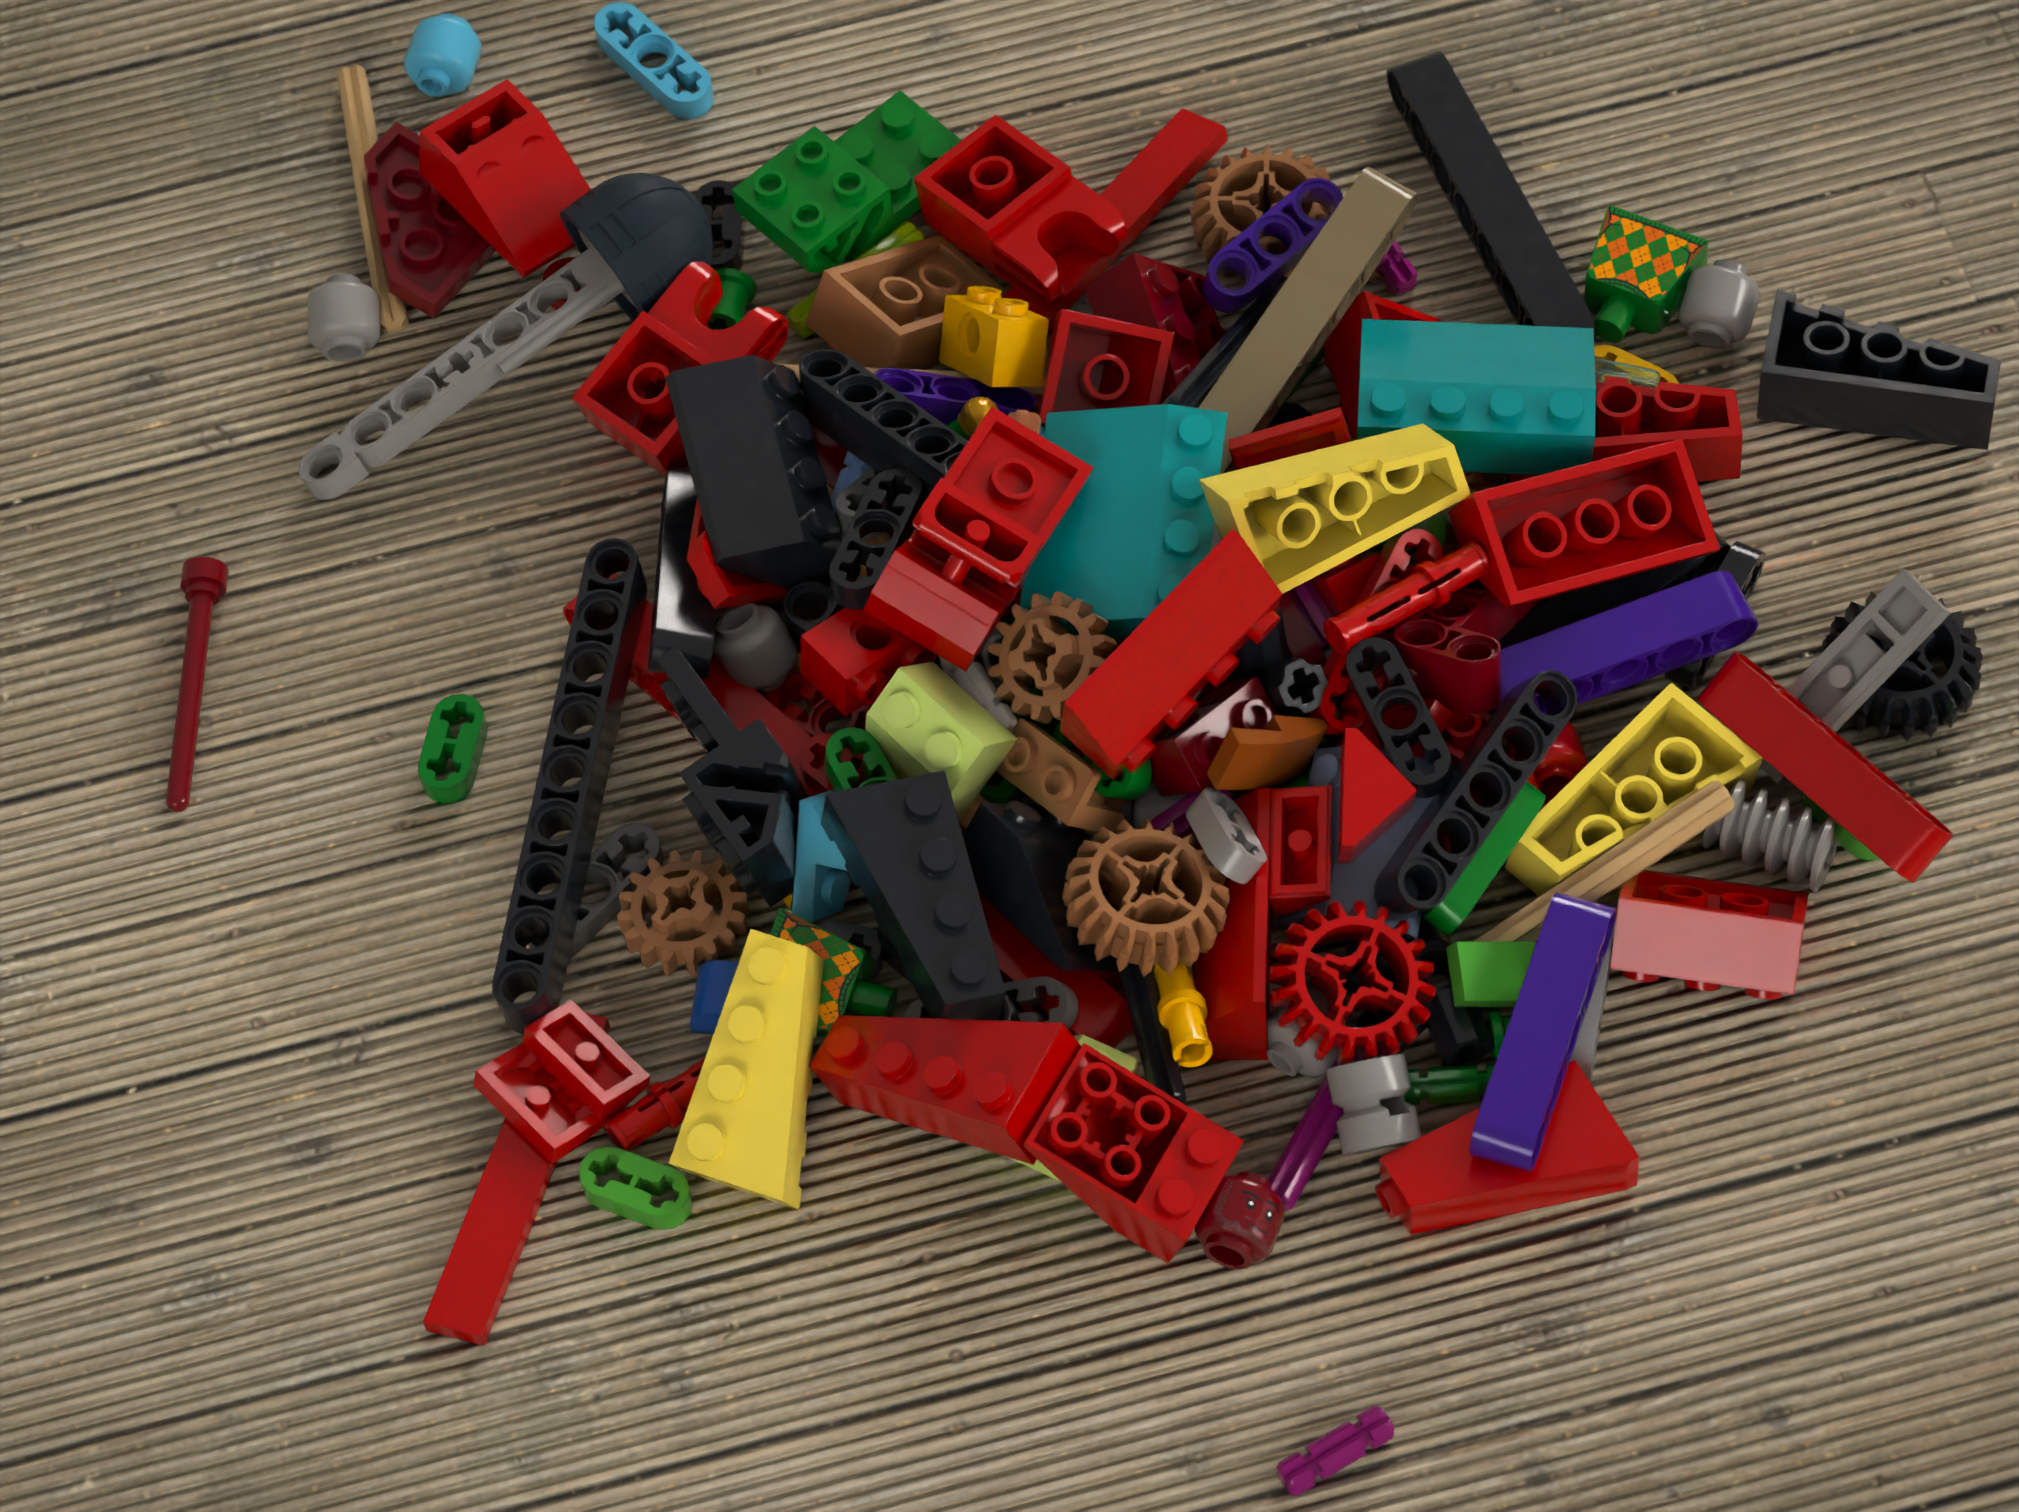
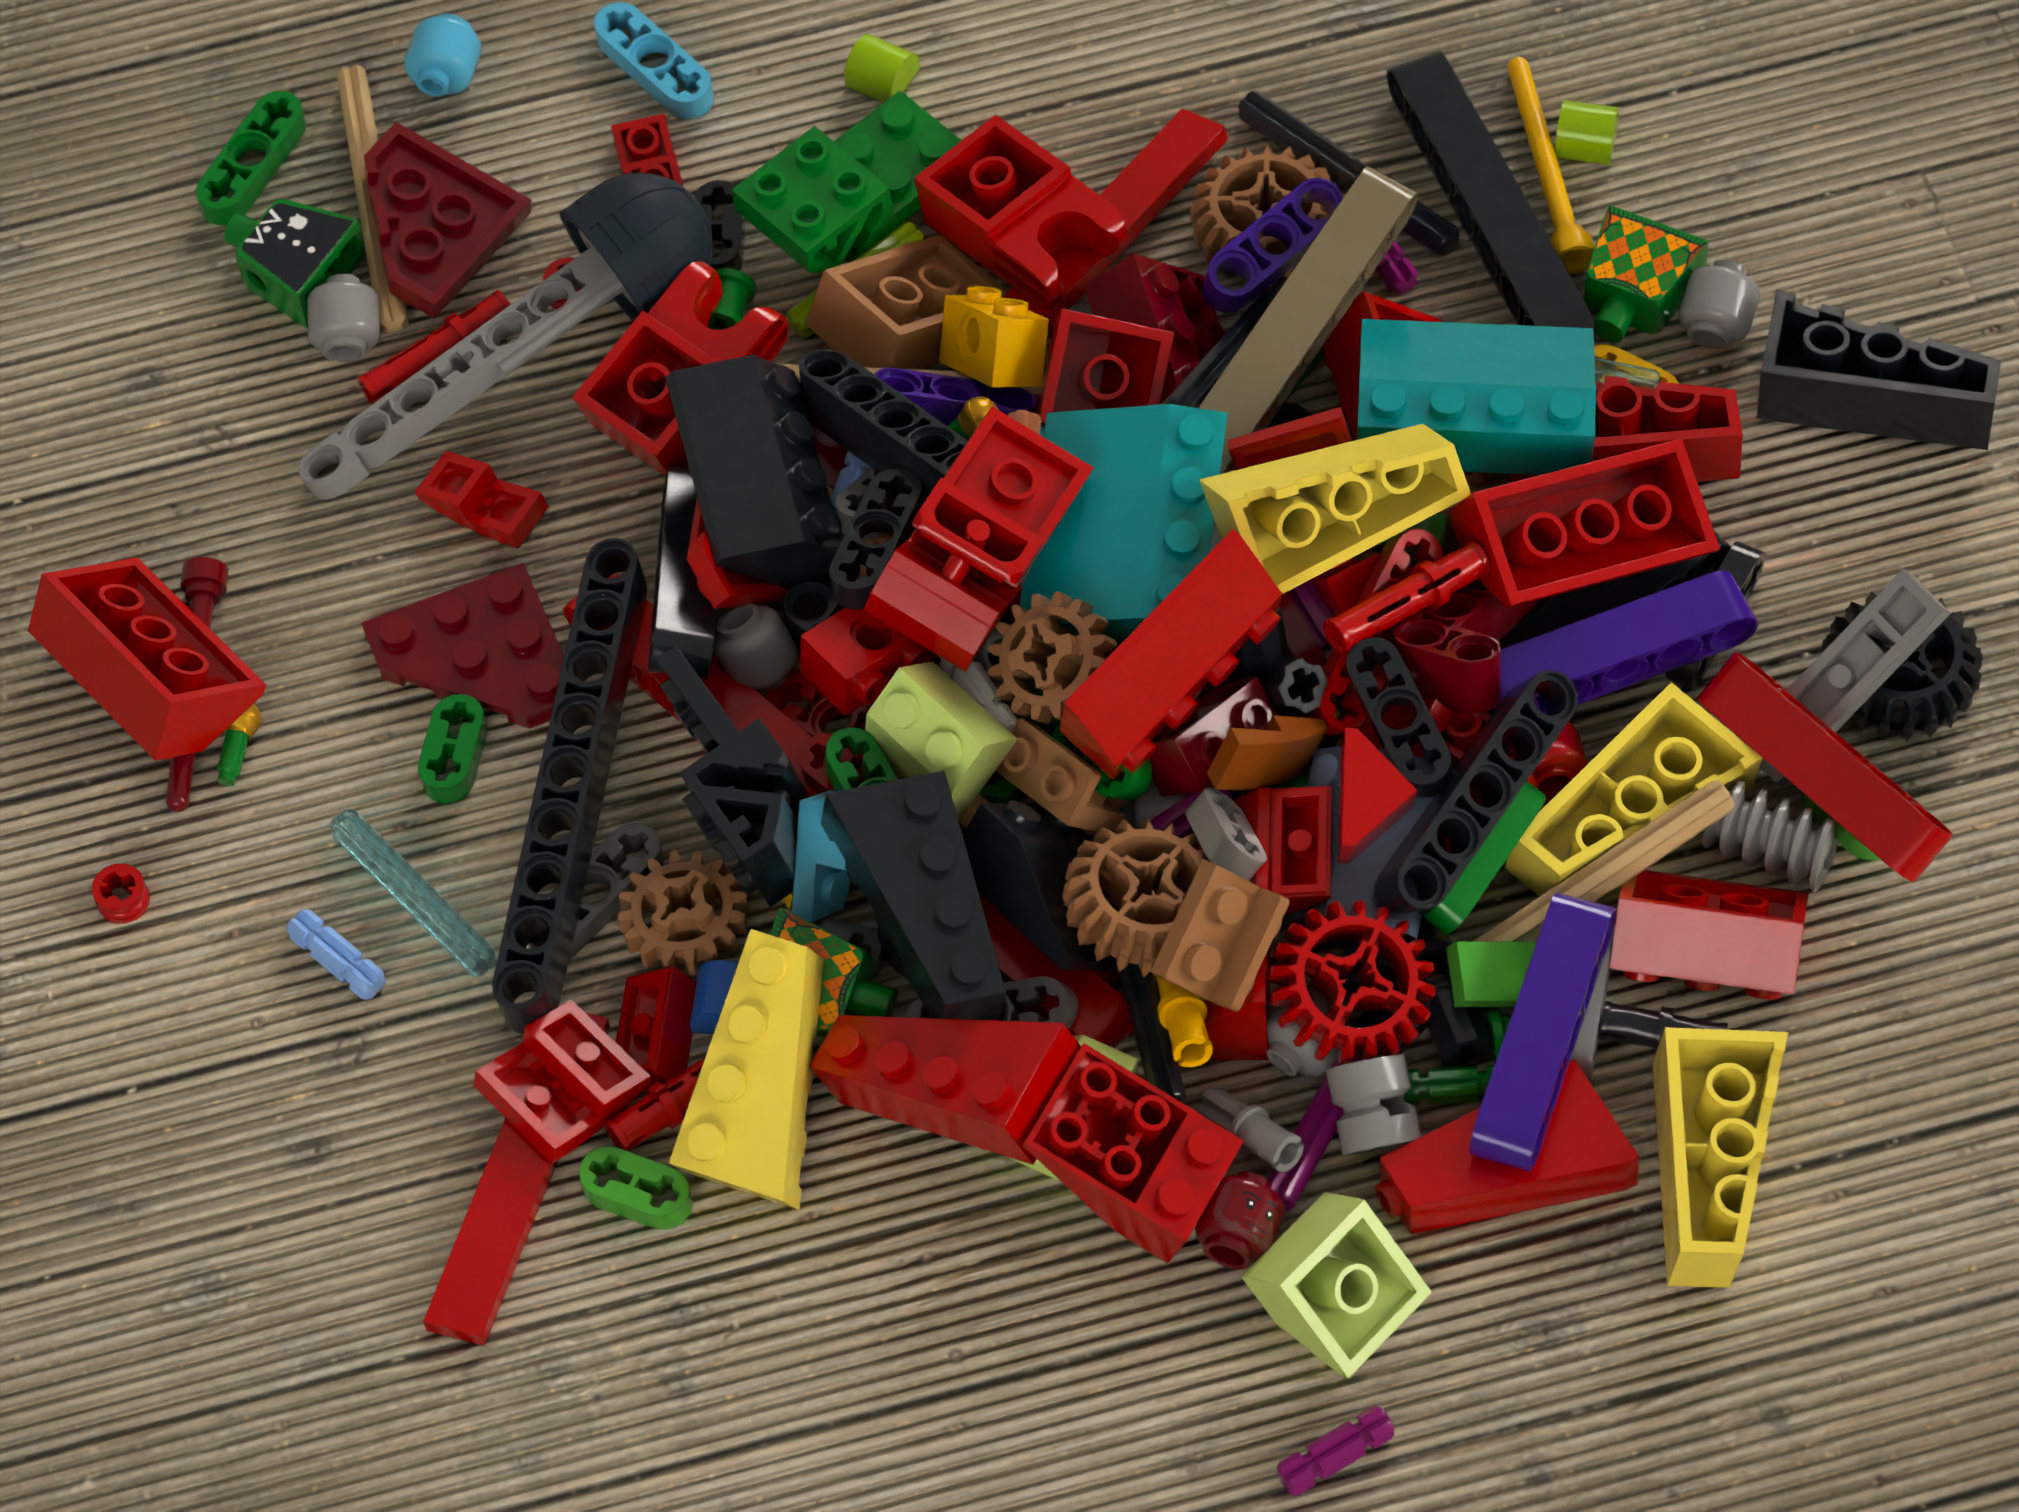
(131, 881): none -> red bush
(142, 655): none -> red slope
(235, 745): none -> green piece
(251, 135): none -> green beam
(294, 252): none -> torso
(336, 954): none -> light blue axle
(413, 892): none -> clear light blue axle
(418, 355): none -> red pin
(475, 642): none -> dark red plate
(479, 501): none -> red slope
(504, 175): red slope -> none
(646, 147): none -> red slope
(657, 1022): none -> red slope
(879, 68): none -> lime brick
(1220, 936): none -> medium nougat bracket
(1253, 1126): none -> light grey axle
(1337, 1282): none -> yellowish green slope
(1341, 166): none -> black axle
(1569, 239): none -> yellow piece
(1586, 132): none -> lime brick
(1645, 1026): none -> black pin
(1711, 1136): none -> light yellow wedge

